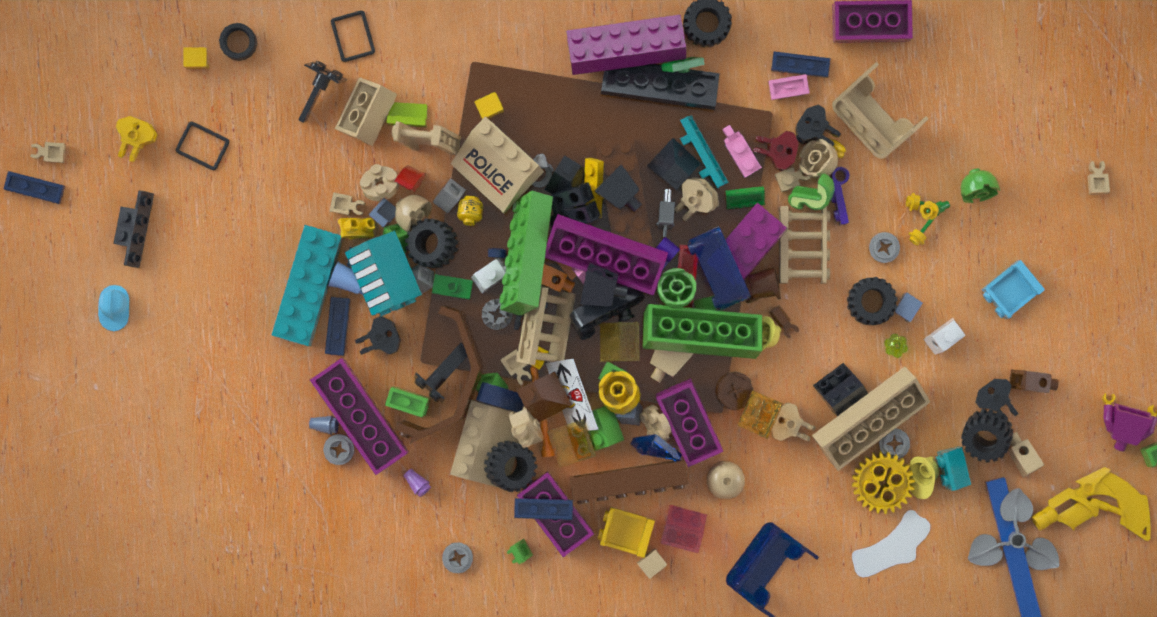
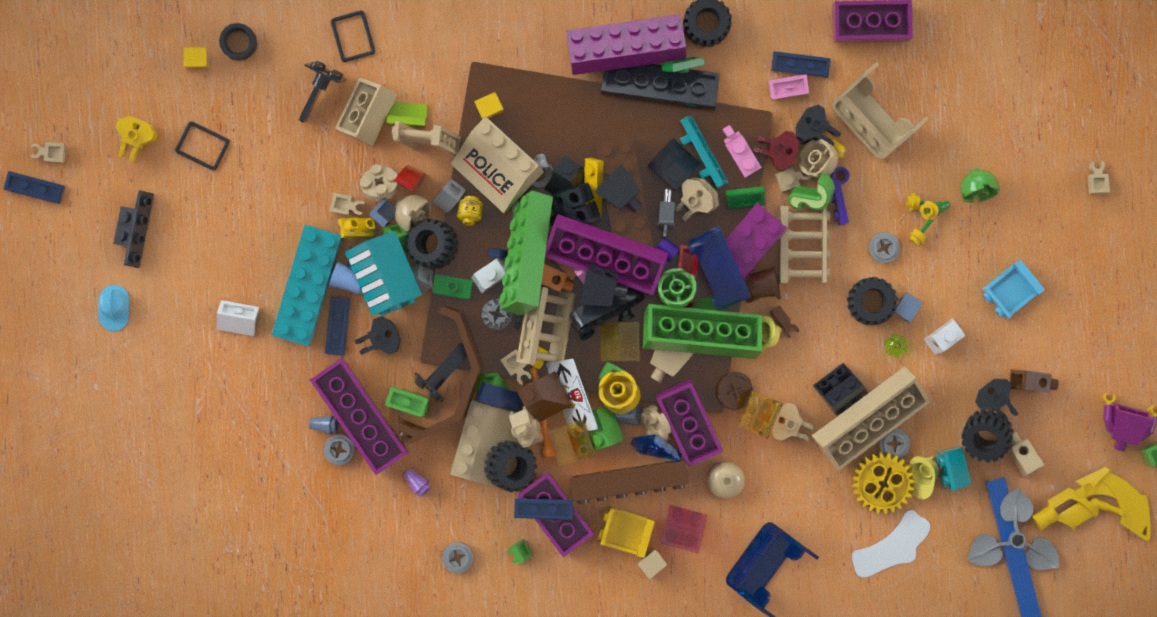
(237, 318): none -> white panel

